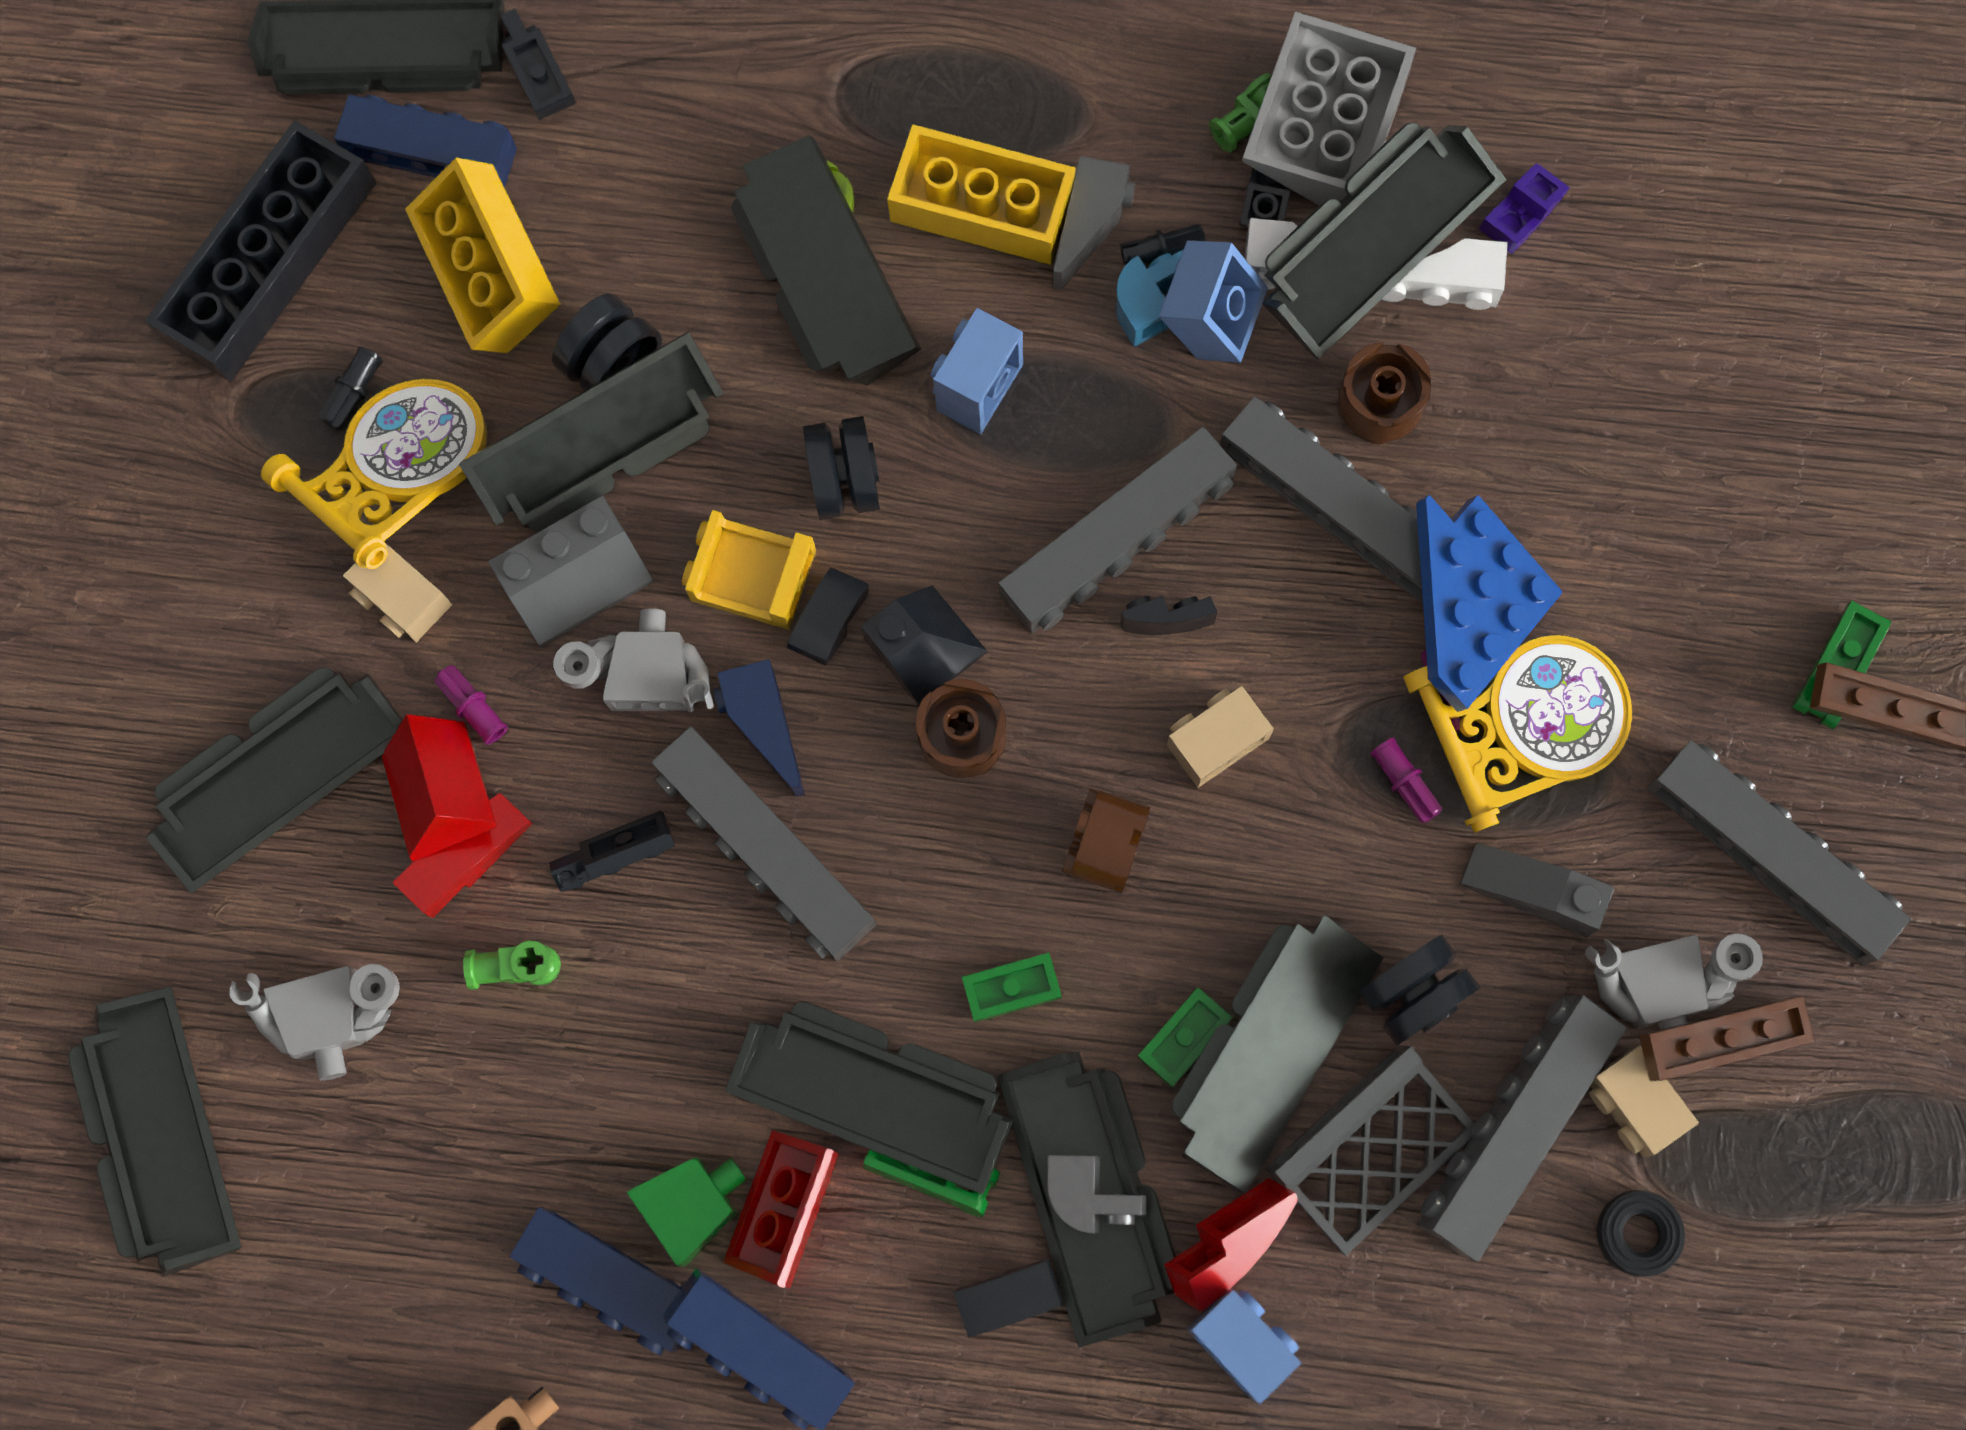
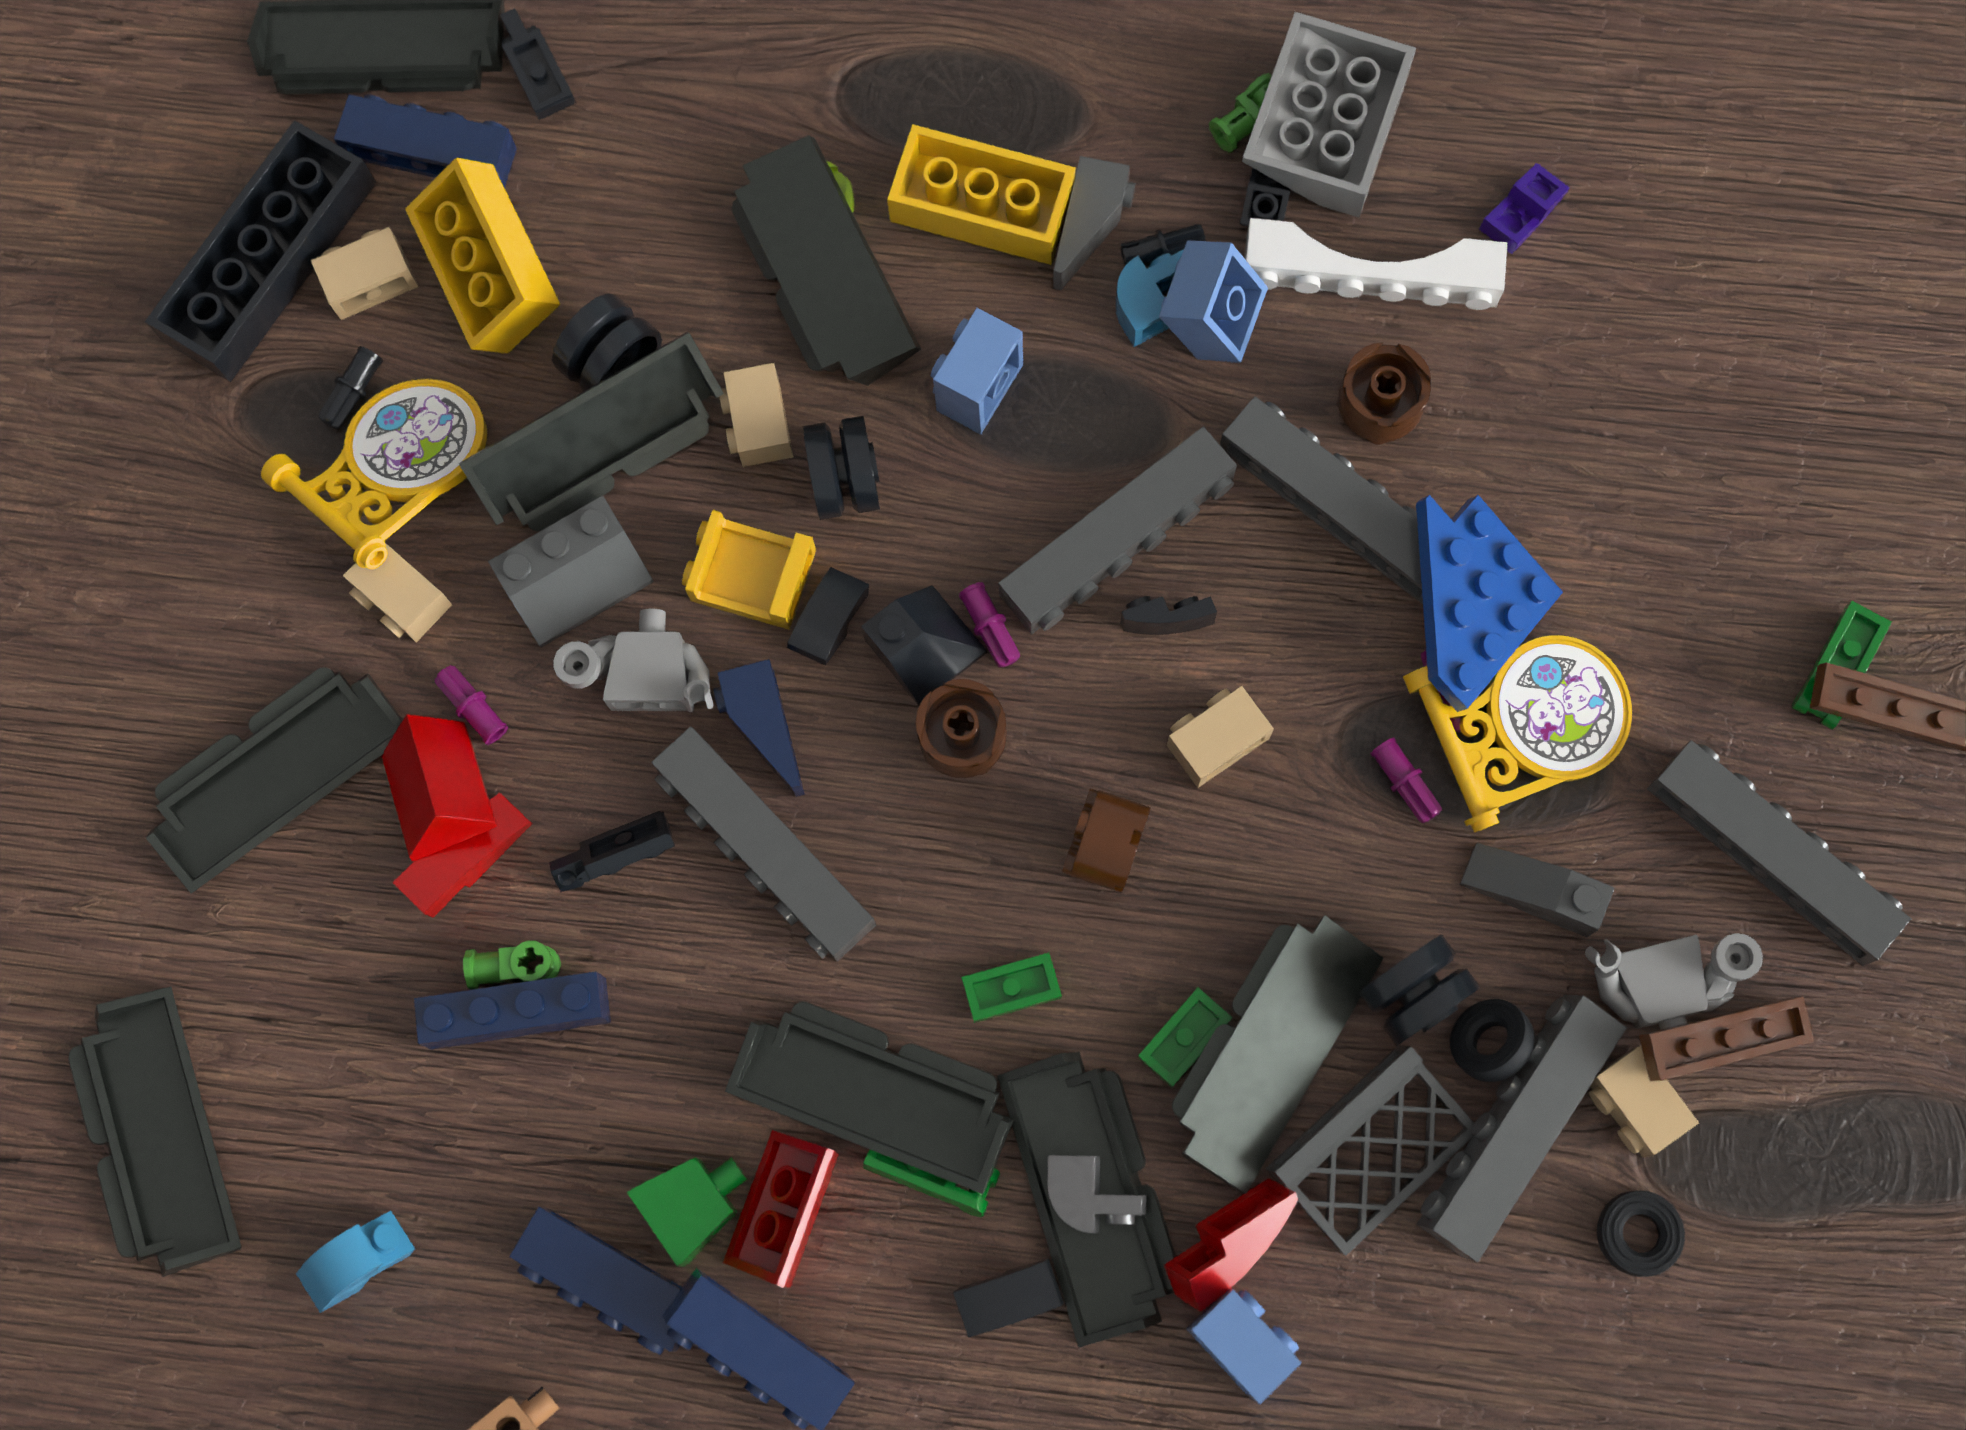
(322, 1013): light grey torso -> none
(352, 1259): none -> dark azure brick
(364, 273): none -> tan brick
(512, 1010): none -> dark blue brick
(757, 415): none -> tan brick
(989, 624): none -> magenta axle
(1383, 228): pearl dark grey slope -> none
(1506, 1060): none -> black tyre

